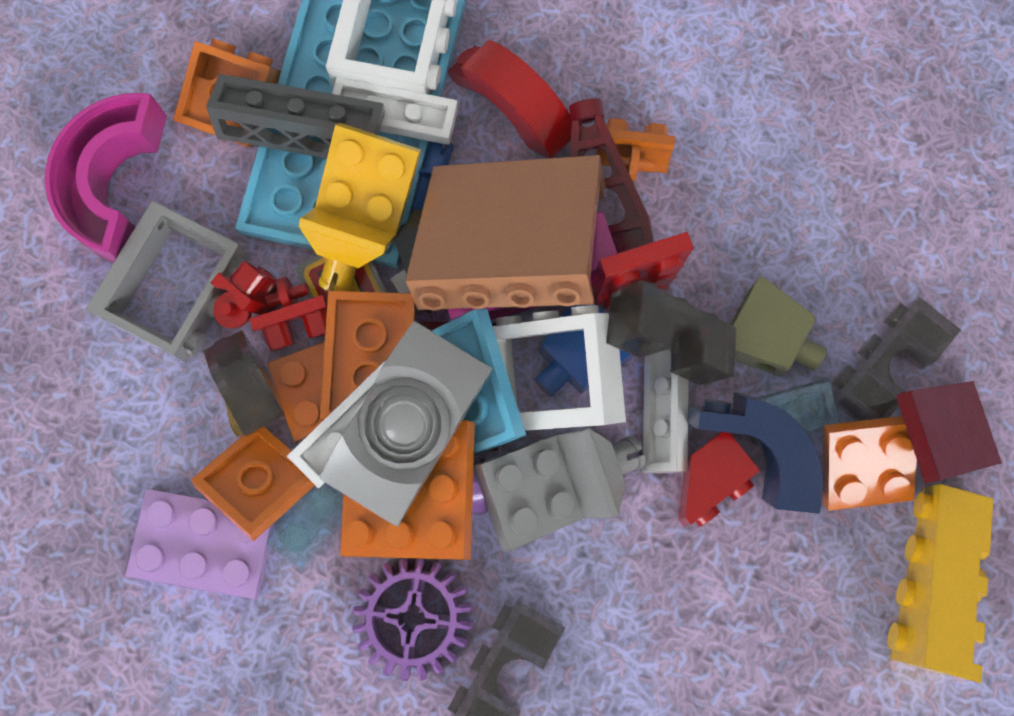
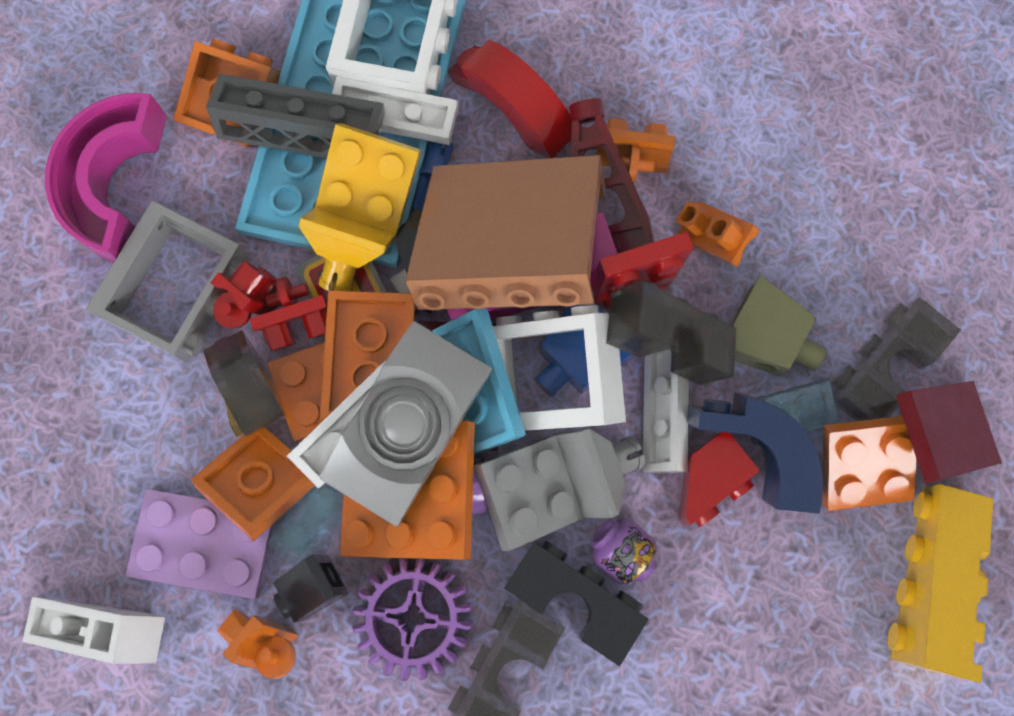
(94, 631): none -> white slope
(259, 644): none -> orange hips
(308, 588): none -> black slope
(612, 620): none -> black arch
(624, 551): none -> head
(716, 231): none -> orange hips

